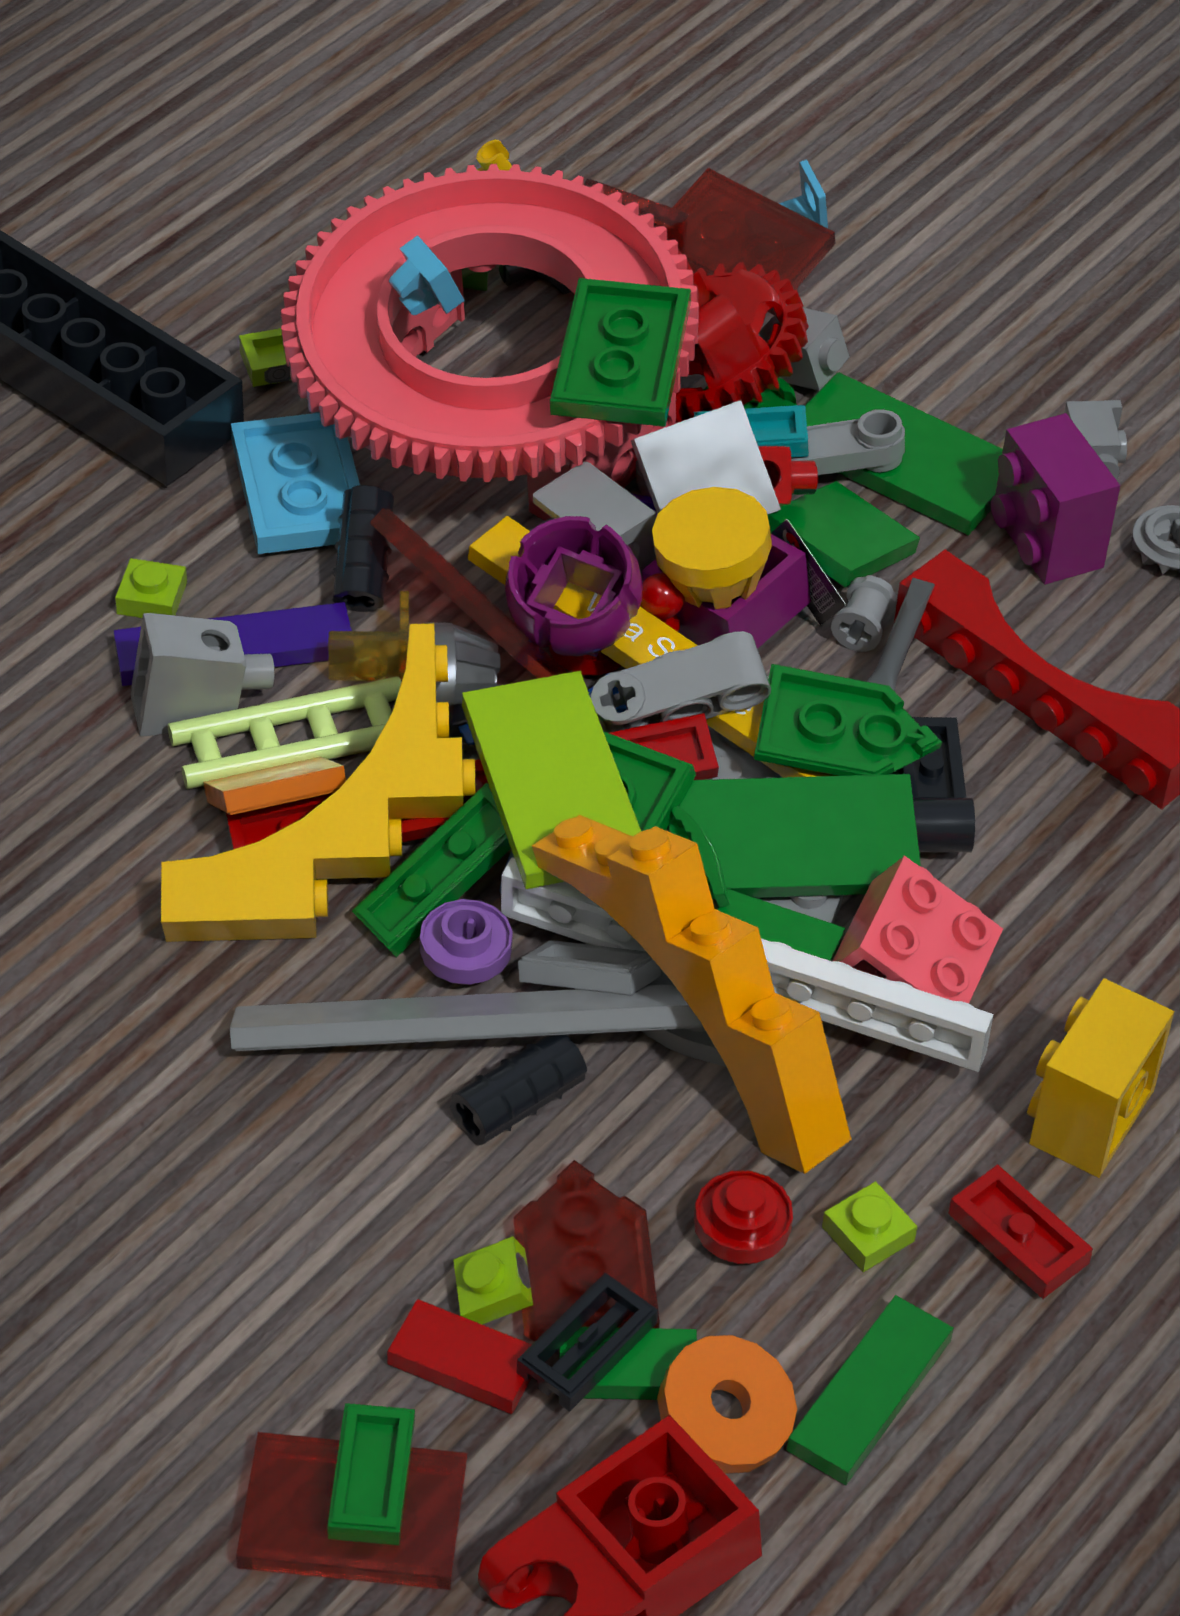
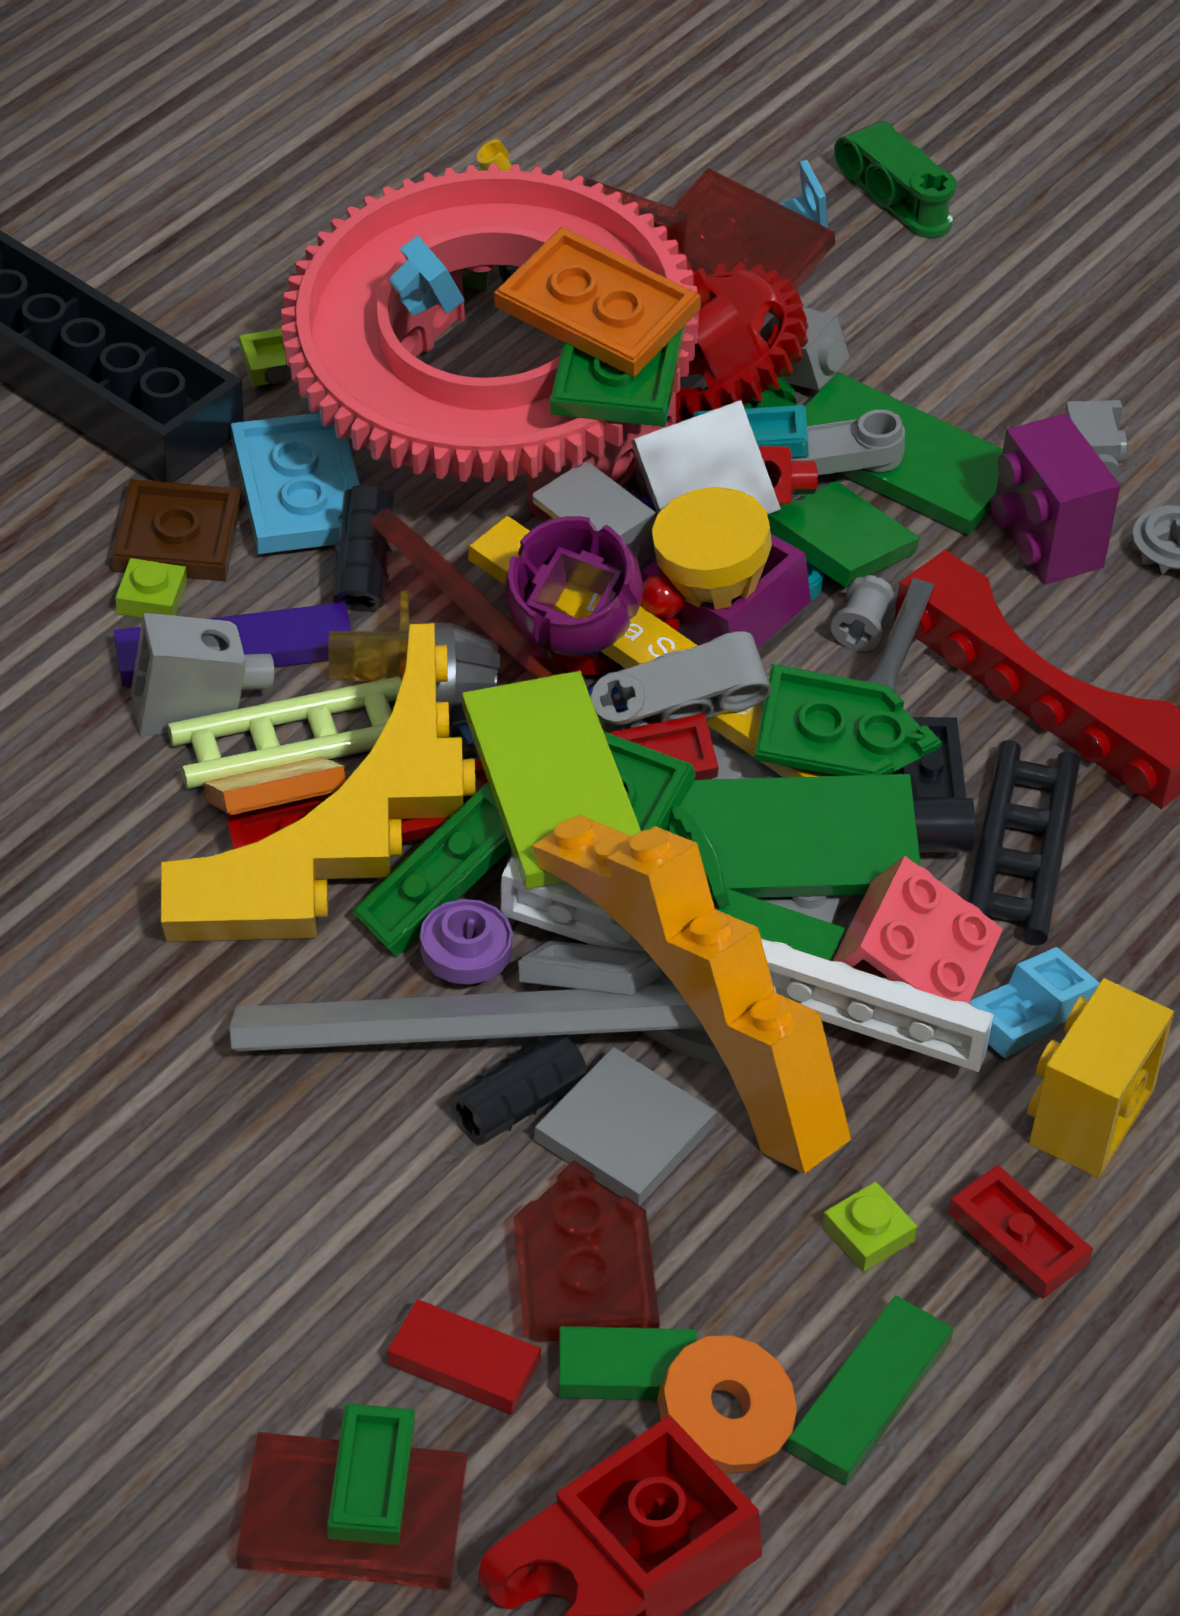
(178, 527): none -> reddish brown tile
(493, 1281): lime plate -> none
(597, 301): none -> orange tile
(599, 1365): black tile -> none
(626, 1126): none -> light grey tile
(743, 1217): red plate -> none
(824, 597): black sticker -> none
(898, 177): none -> green piece
(1034, 1000): none -> medium azure slope
(1052, 825): none -> black bar

